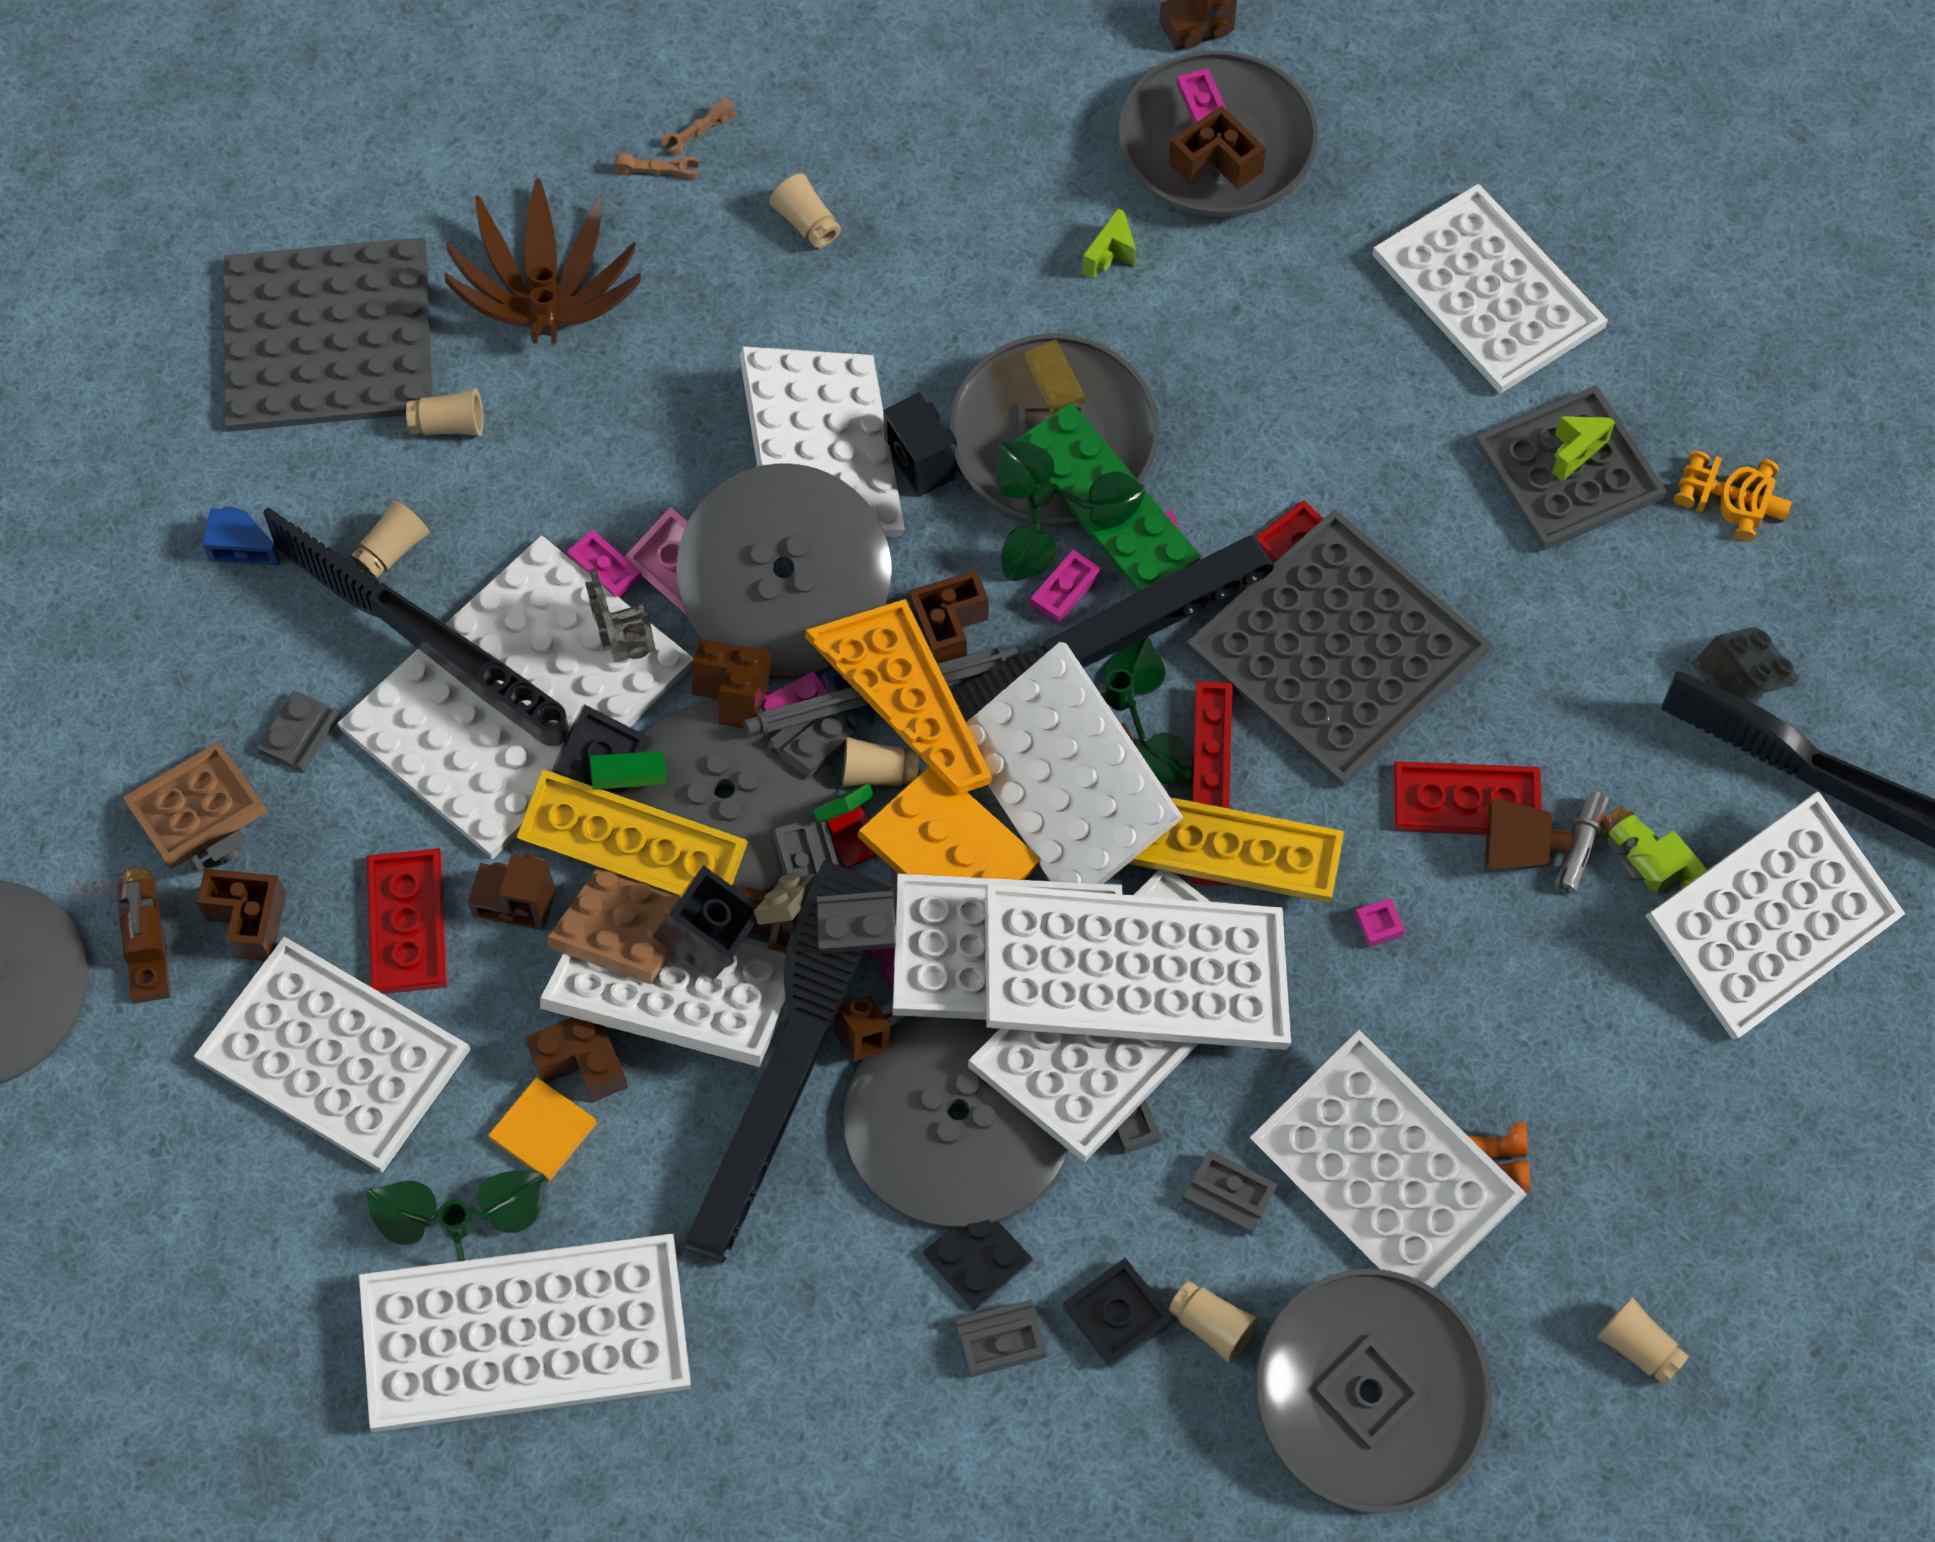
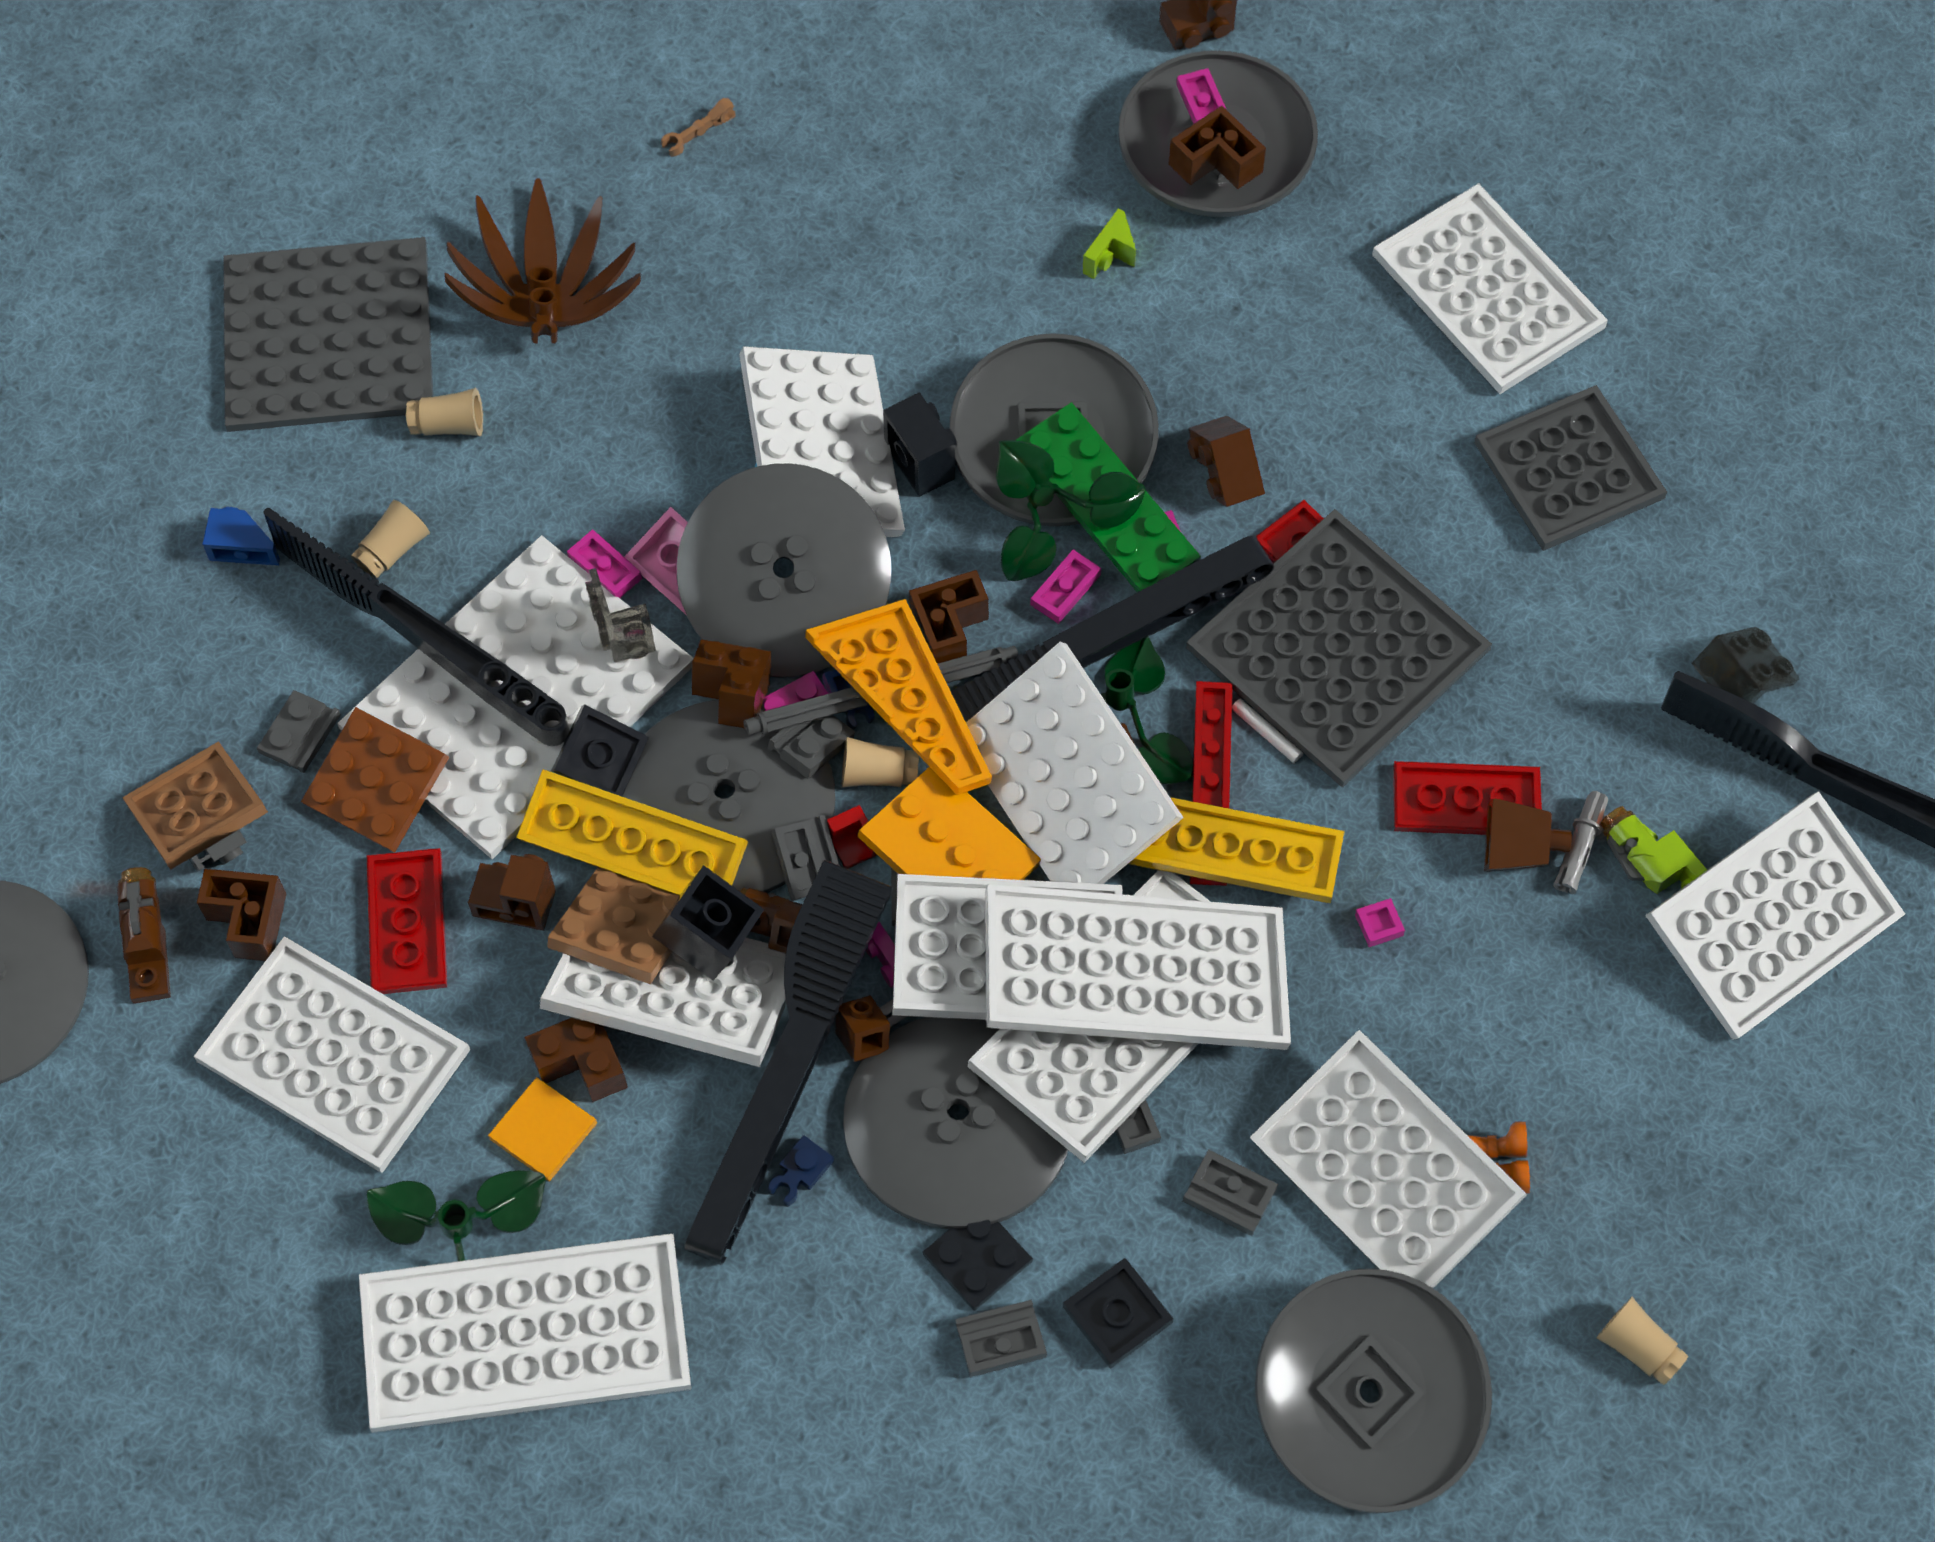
(375, 779): none -> dark orange plate
(627, 165): medium nougat piece -> none
(627, 770): green tile -> none
(785, 899): dark tan plate -> none
(802, 1166): none -> dark blue plate
(805, 210): tan plant -> none
(843, 803): green tile -> none
(856, 922): dark grey plate -> none
(1054, 376): clear yellow plate -> none
(1214, 1320): tan plant -> none
(1230, 458): none -> reddish brown brick
(1267, 731): none -> white piece
(1581, 440): lime slope -> none
(1702, 482): light orange piece -> none

